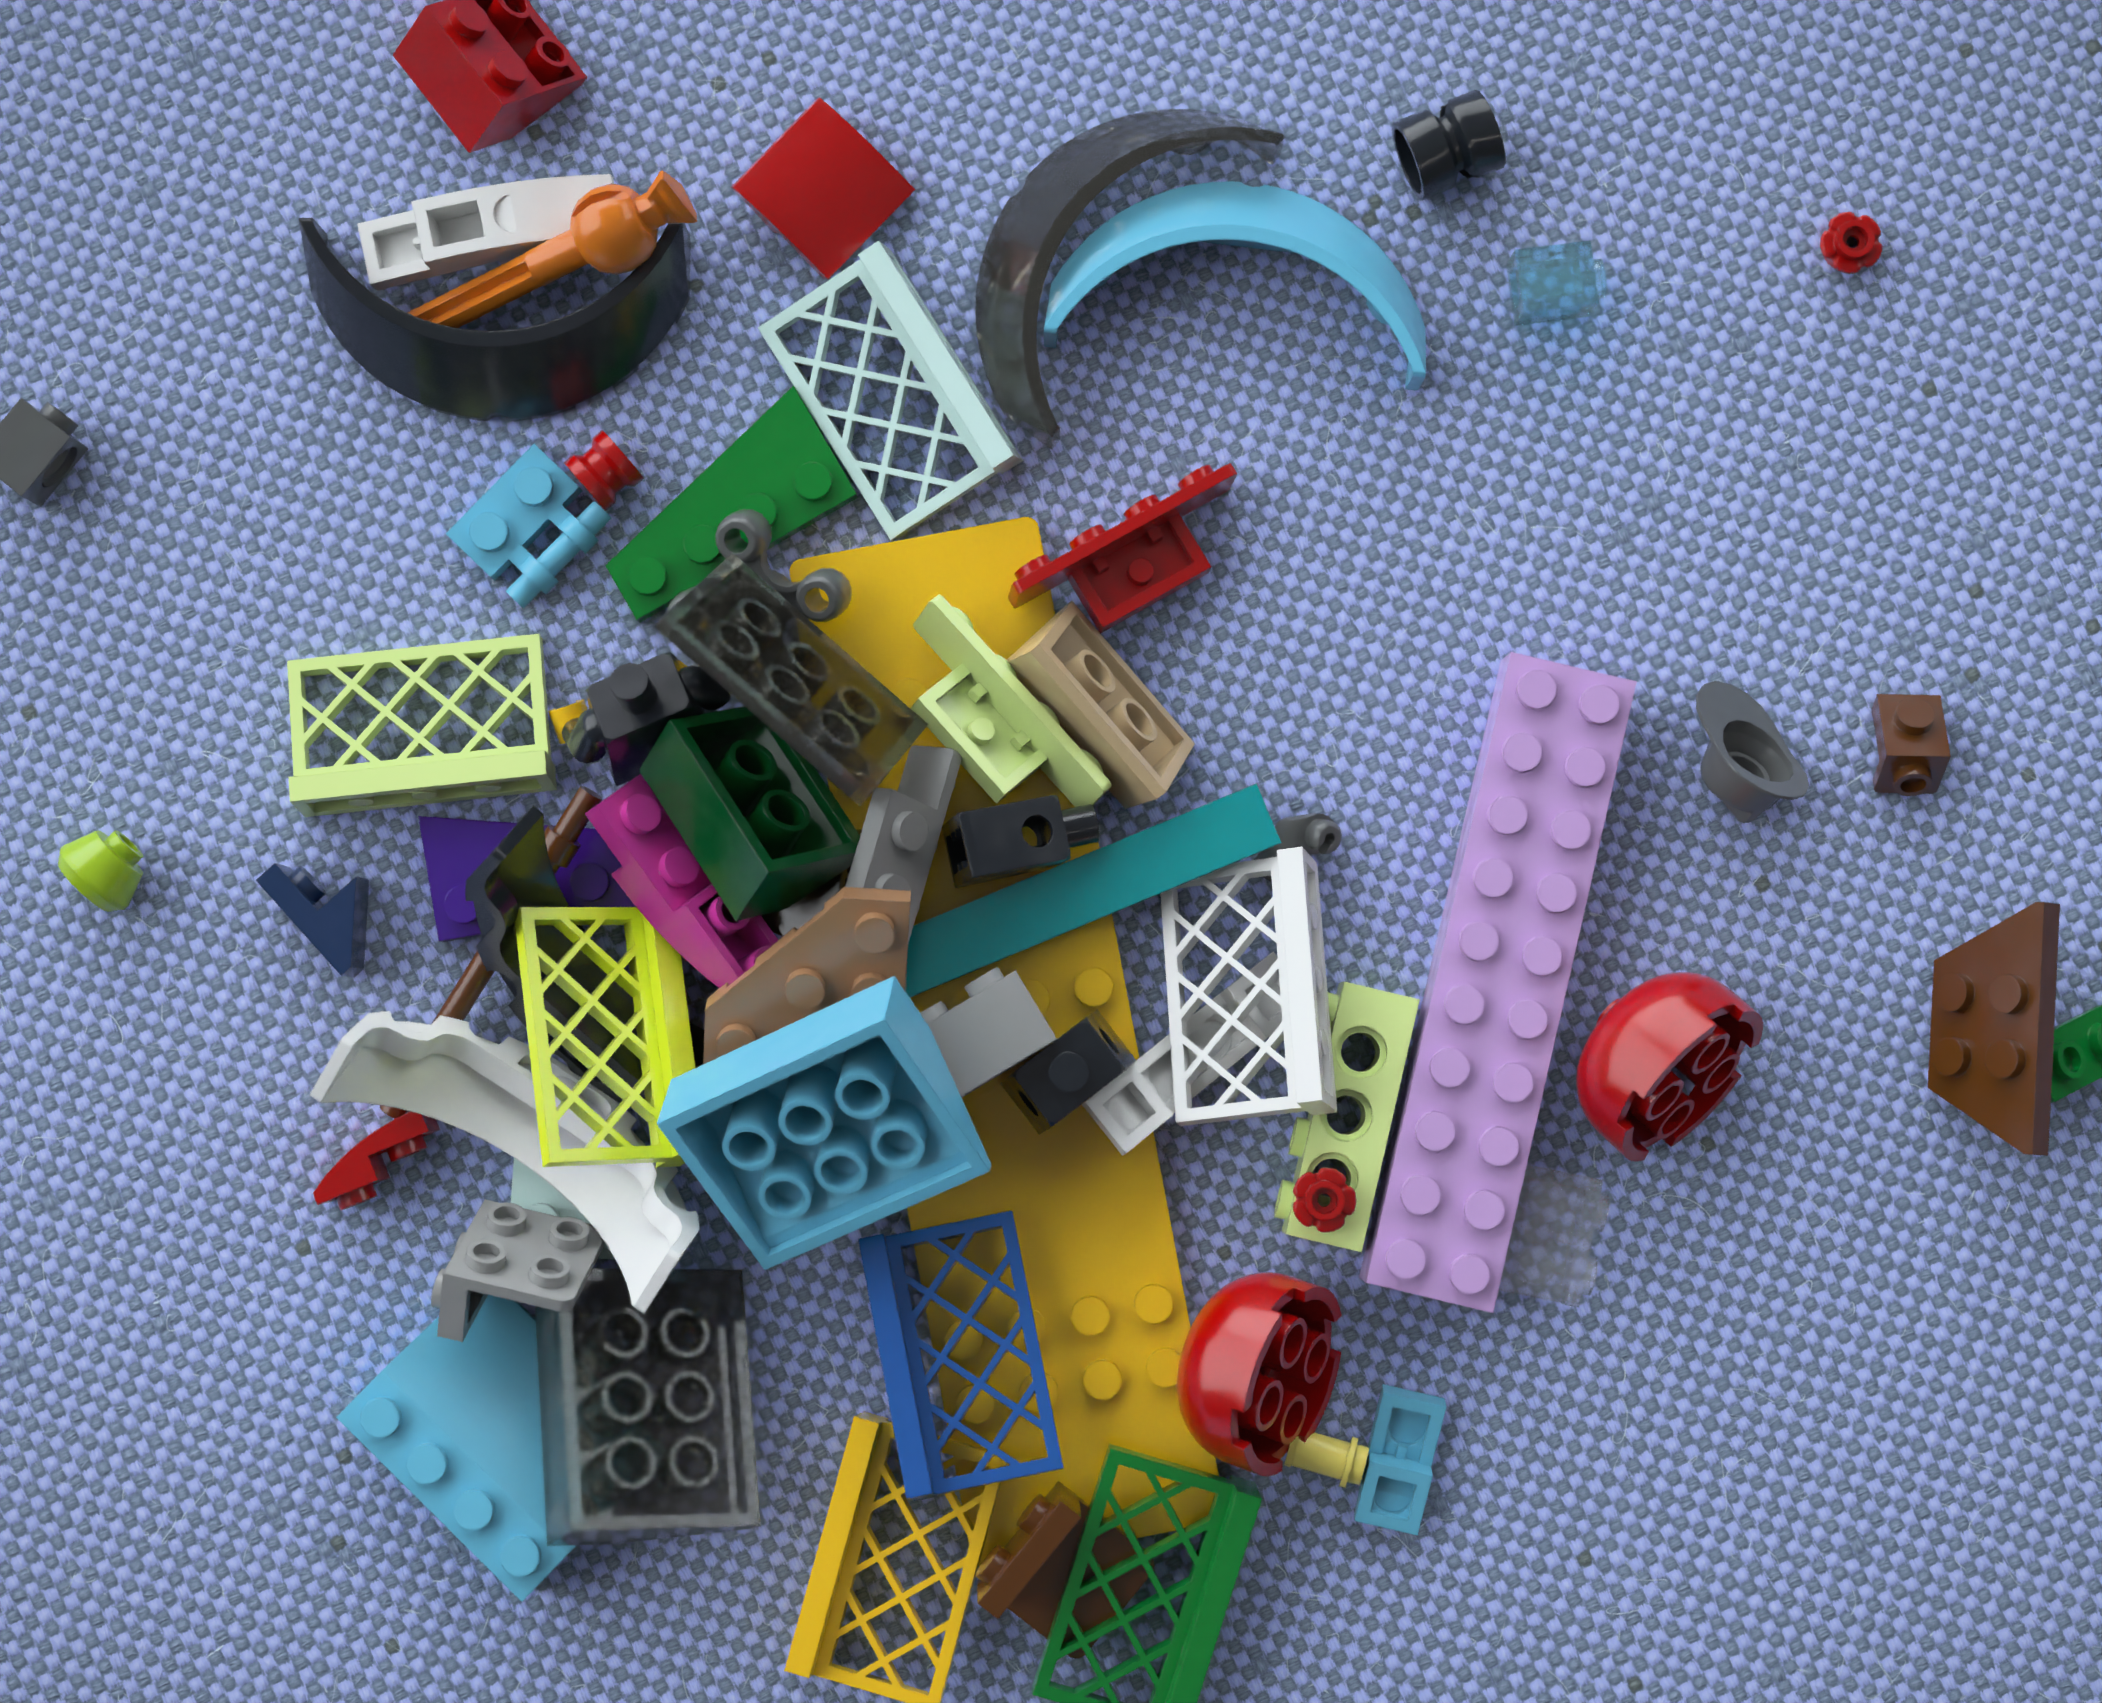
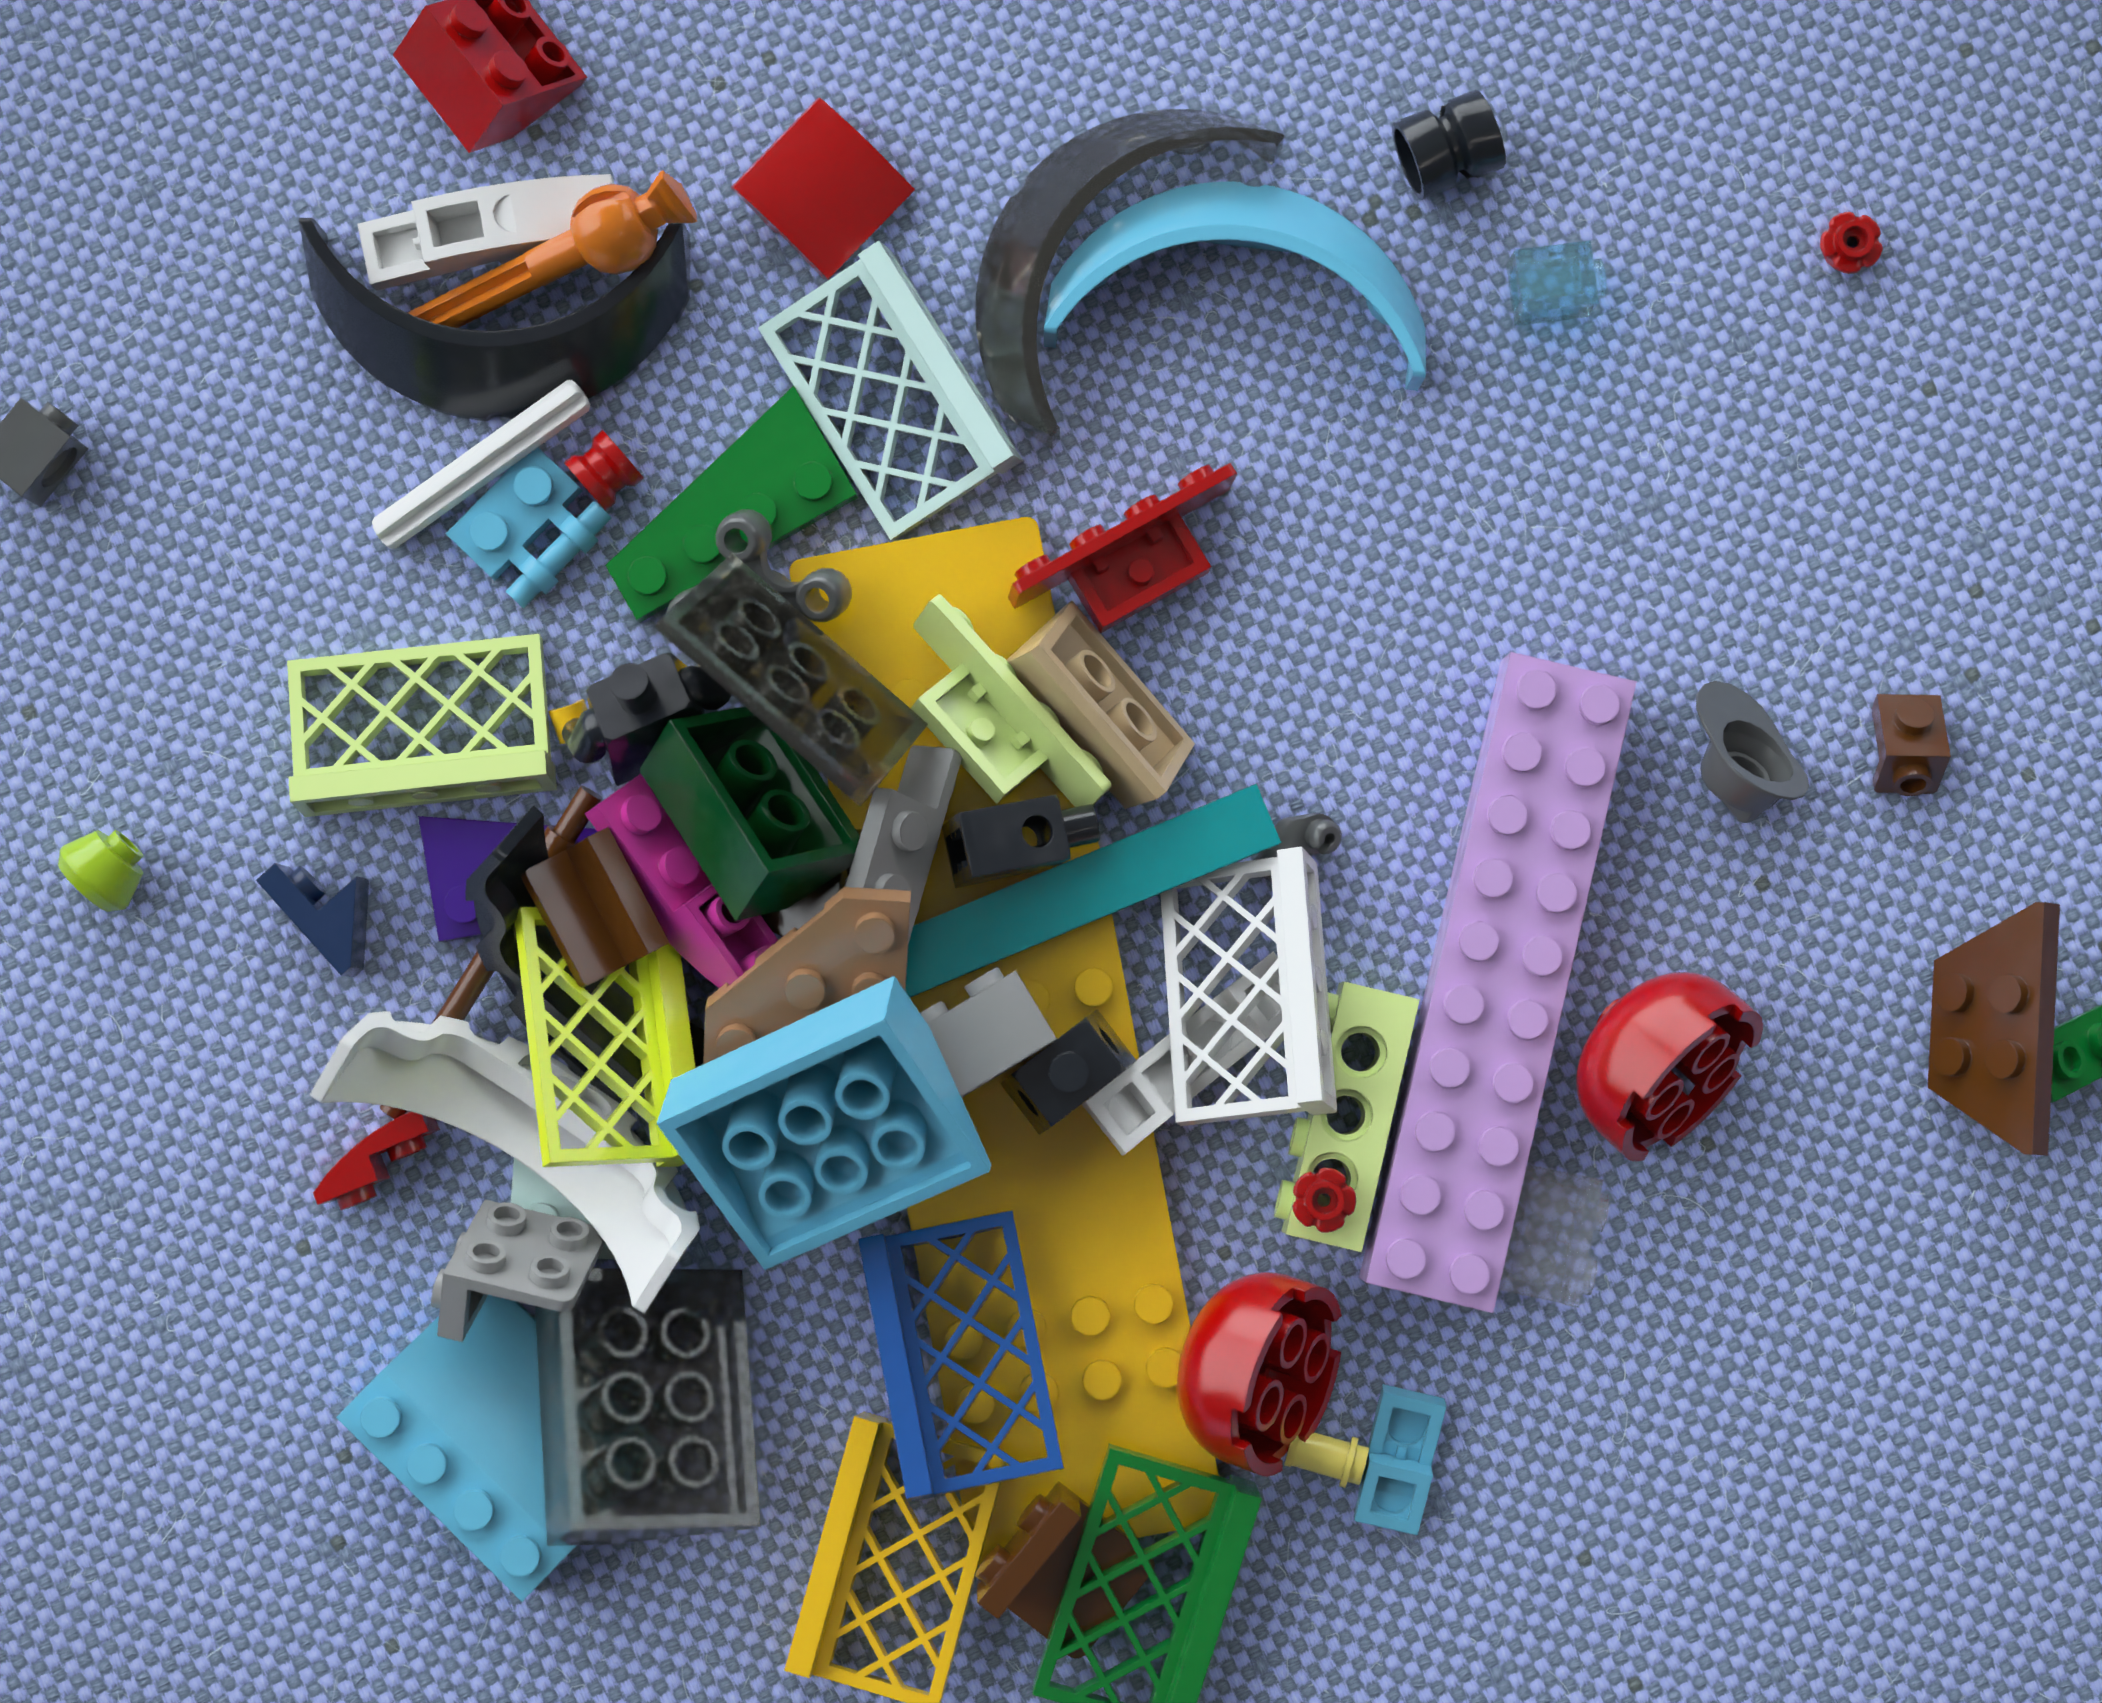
(481, 464): none -> white axle
(594, 908): none -> reddish brown panel

